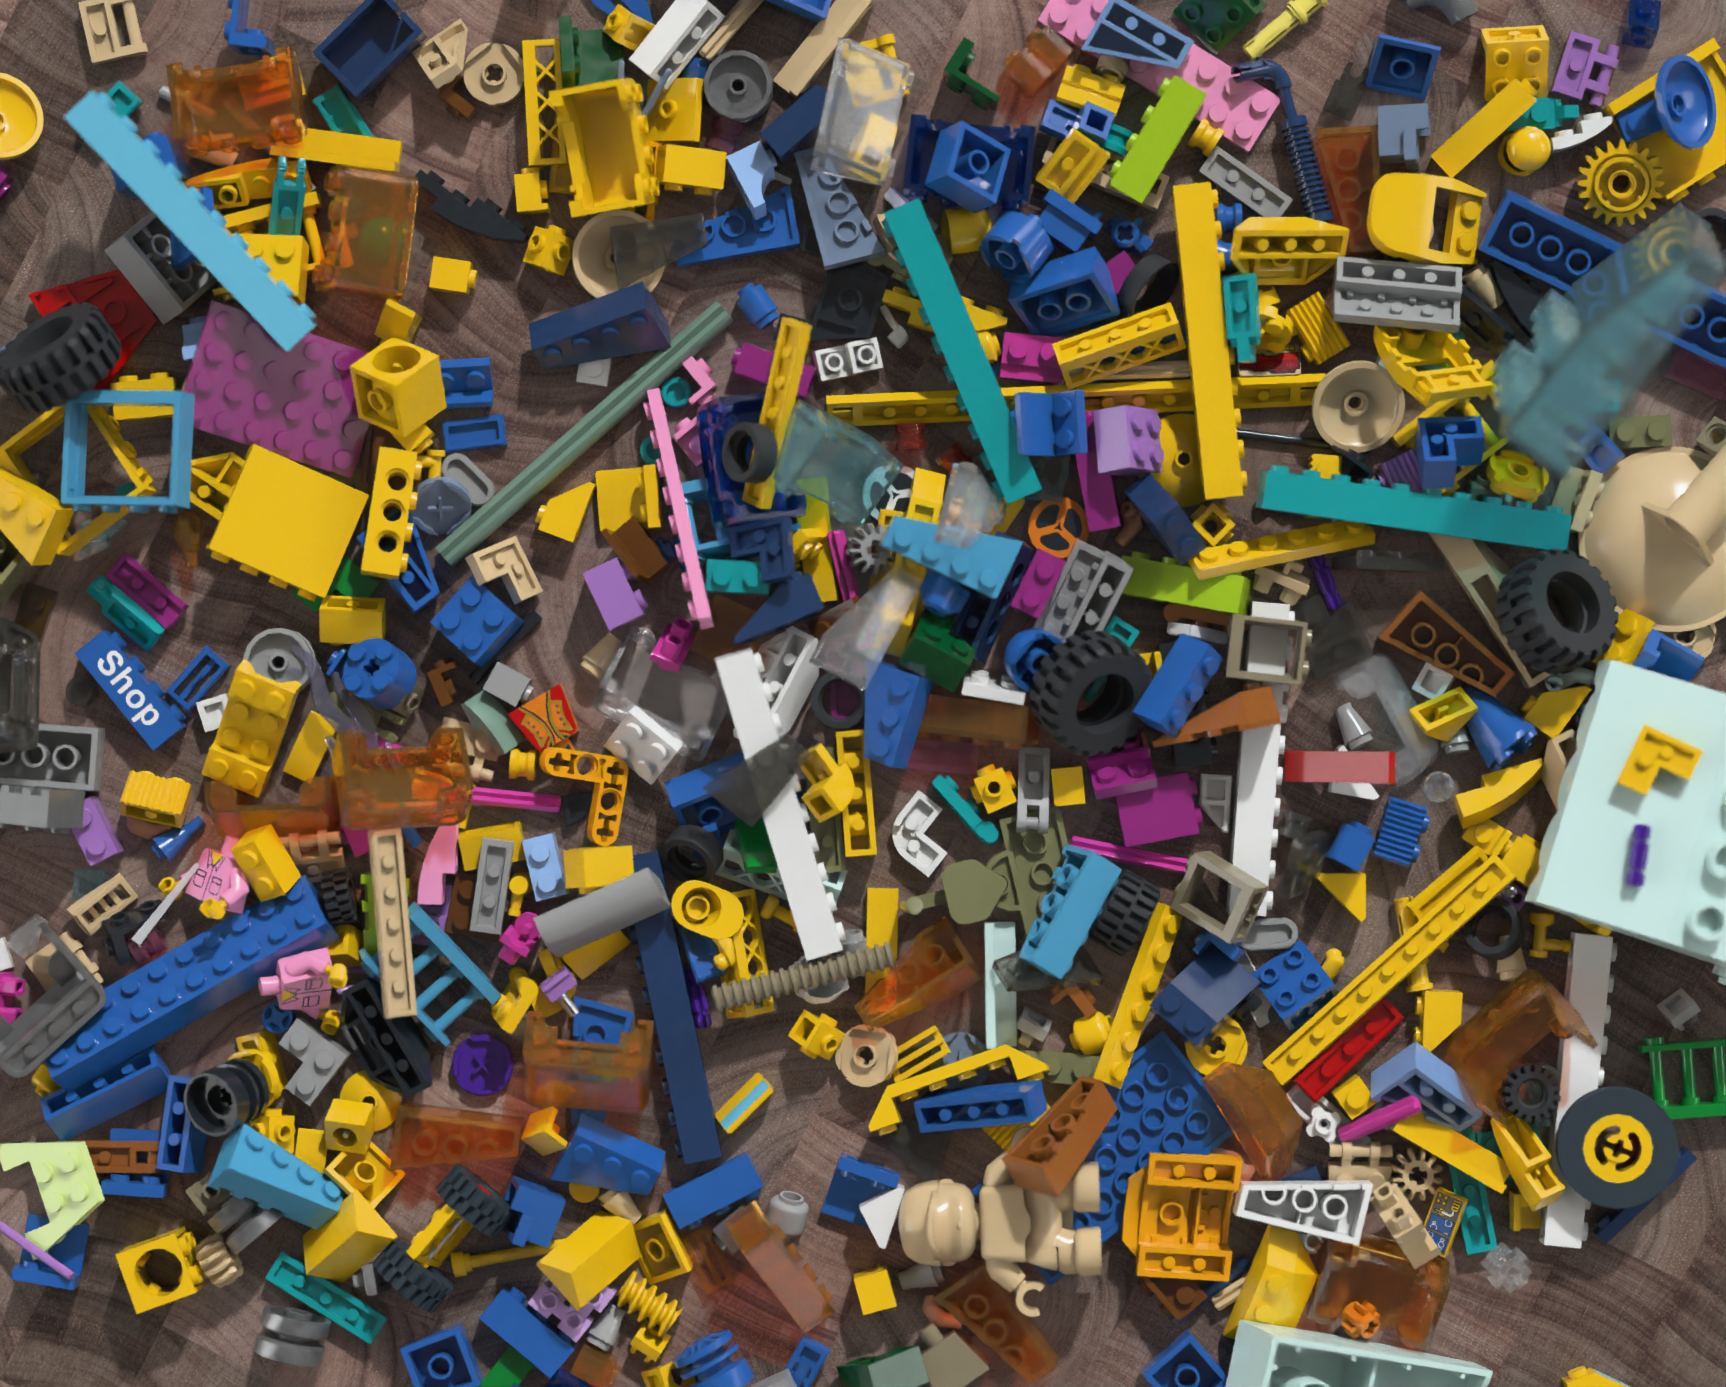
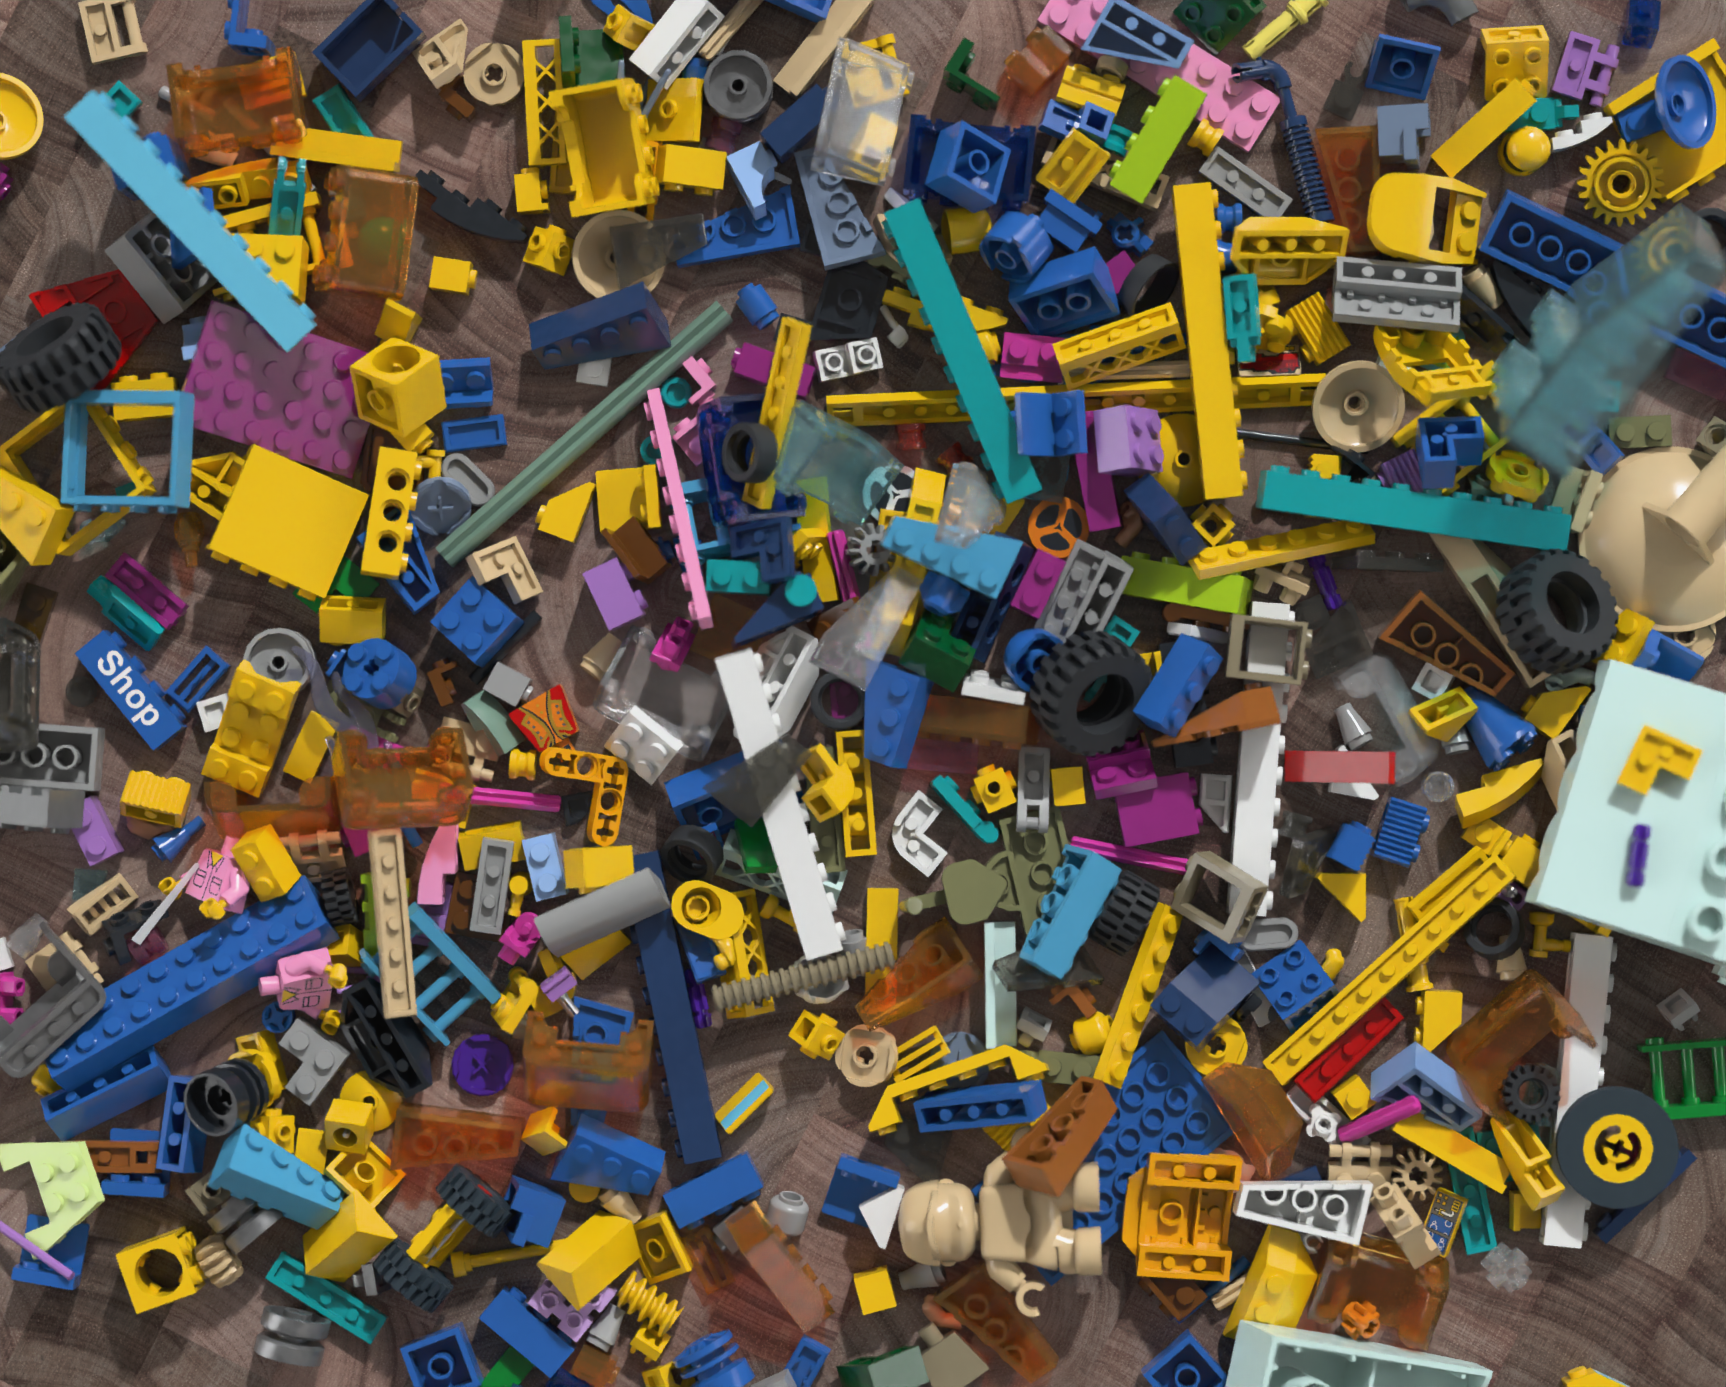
(800, 591): none -> teal tile

